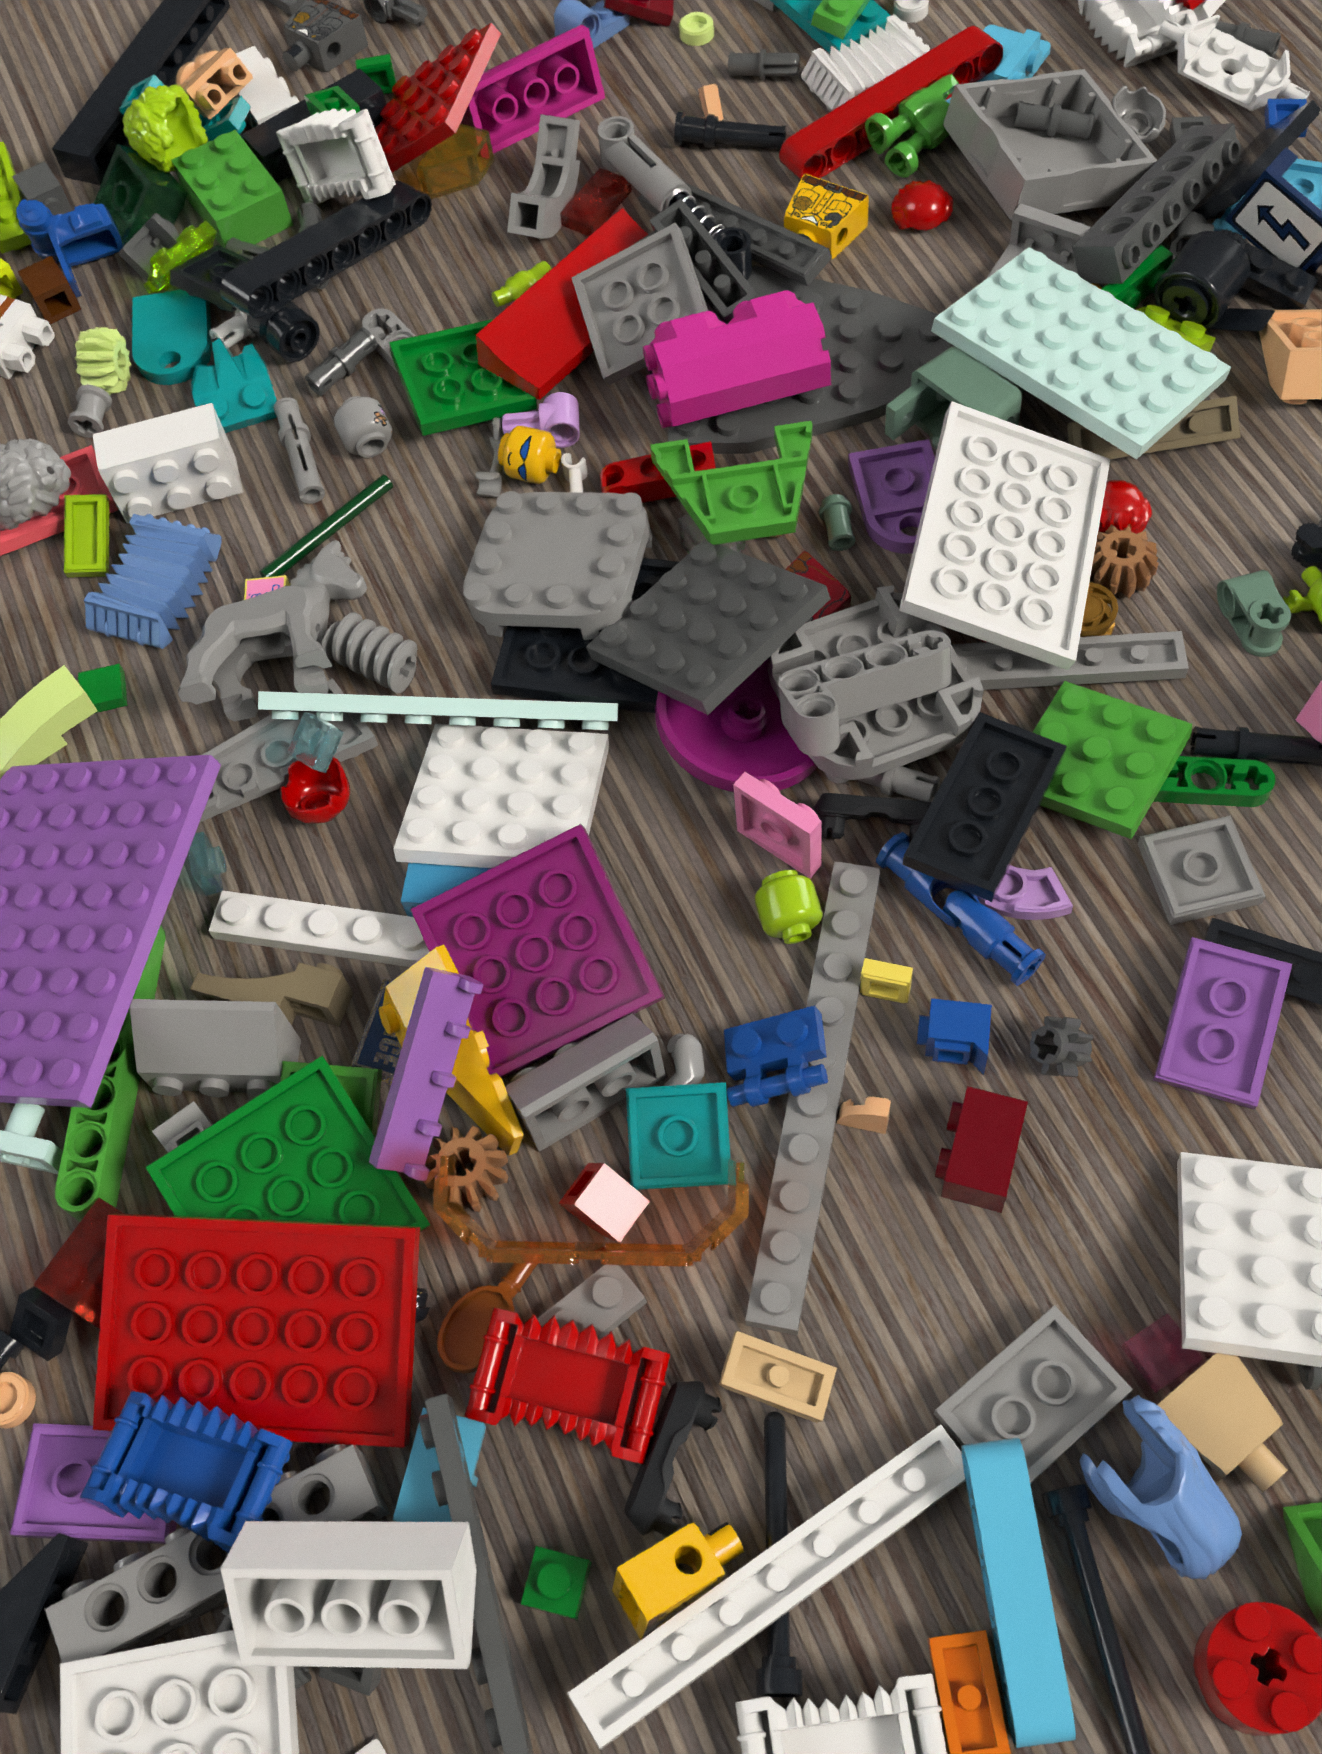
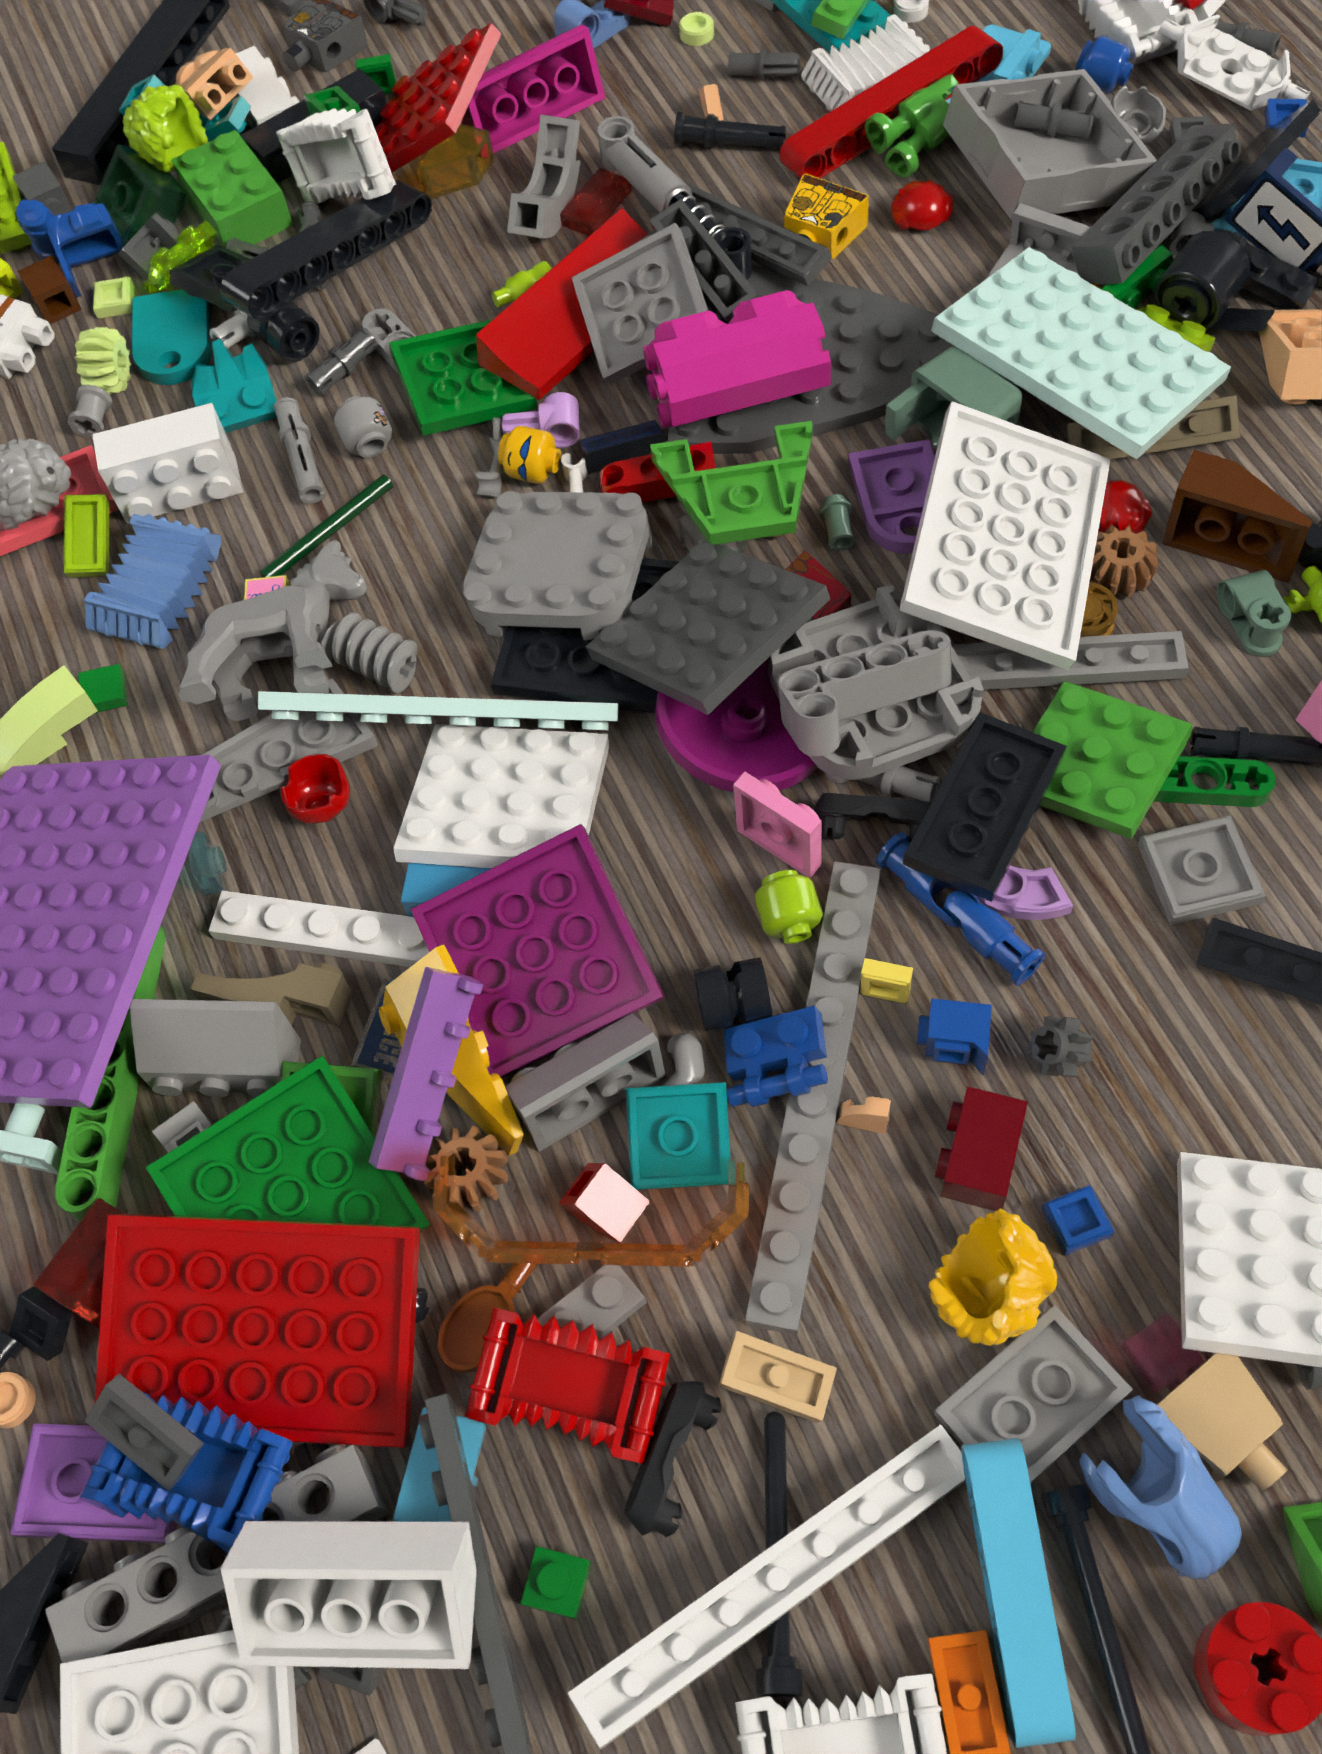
(113, 297): none -> yellowish green tile
(143, 1432): none -> dark grey plate
(315, 742): clear light blue plate -> none
(620, 445): none -> black slope
(656, 1590): yellow torso -> none
(733, 994): none -> black wheel
(994, 1280): none -> yellow hair
(1077, 1220): none -> blue tile
(1106, 63): none -> blue head
(1223, 1023): medium lavender tile -> none
(1235, 518): none -> reddish brown slope

